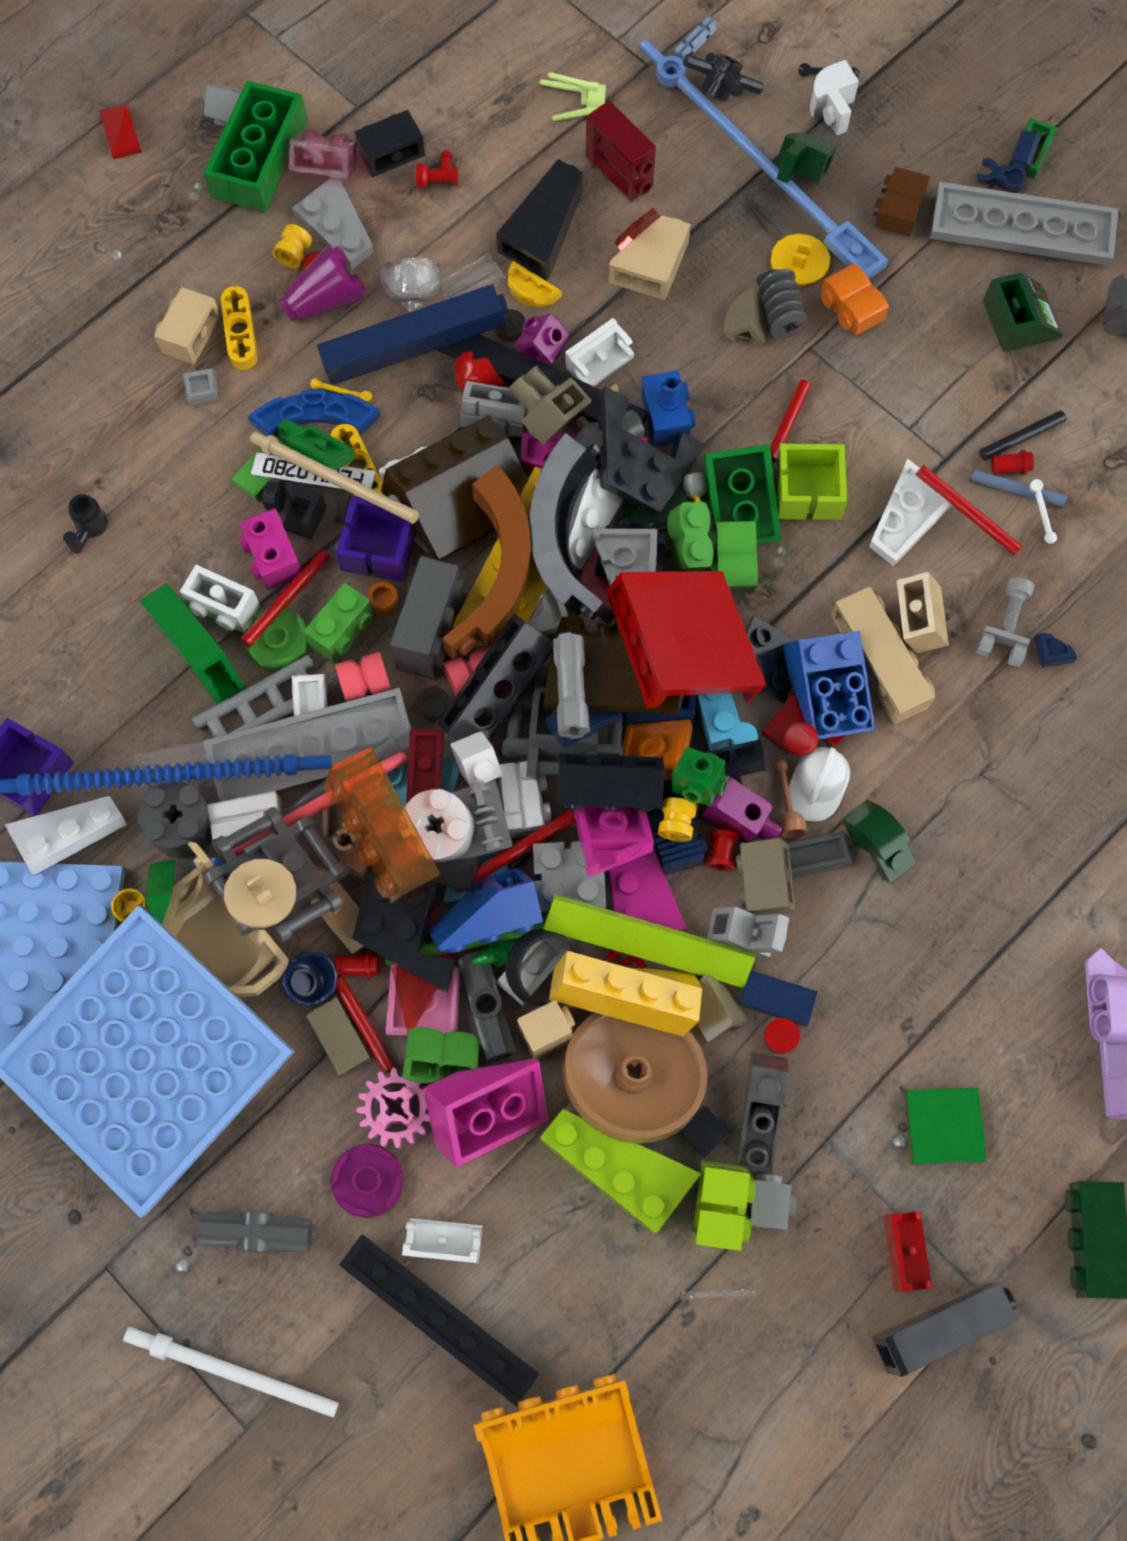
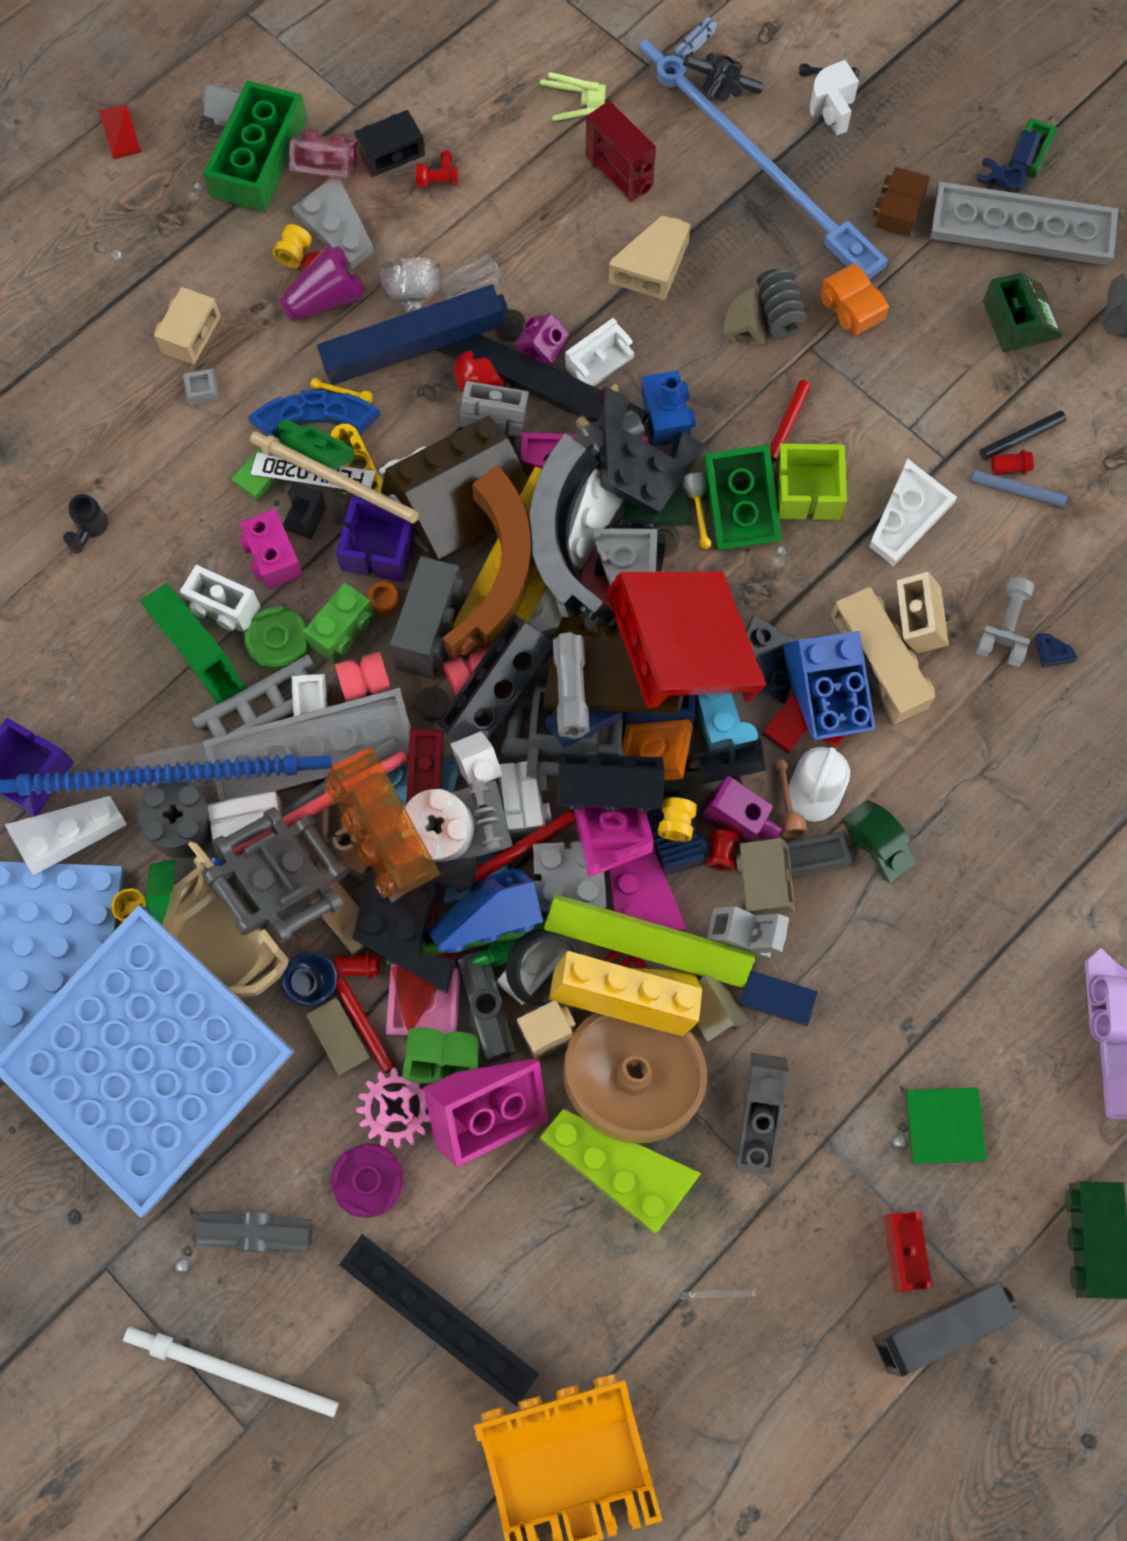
(231, 318): yellow beam -> none
(260, 893): tan piece -> none
(274, 495): black tile -> none
(284, 598): red bar -> none
(443, 1240): white hinge -> none
(530, 288): yellow tile -> none
(542, 220): black slope -> none
(548, 406): dark tan brick -> none
(636, 228): clear red tile -> none
(689, 529): bright green brick -> none
(699, 776): green brick -> none
(704, 1132): black tile -> none
(722, 1205): lime piece -> none
(736, 553): bright green brick -> none
(772, 1204): light grey brick -> none
(781, 1036): red piece -> none
(800, 738): red piece -> none
(804, 156): dark green brick -> none
(804, 256): yellow piece -> none
(968, 510): red bar -> none
(1036, 487): white hinge -> none

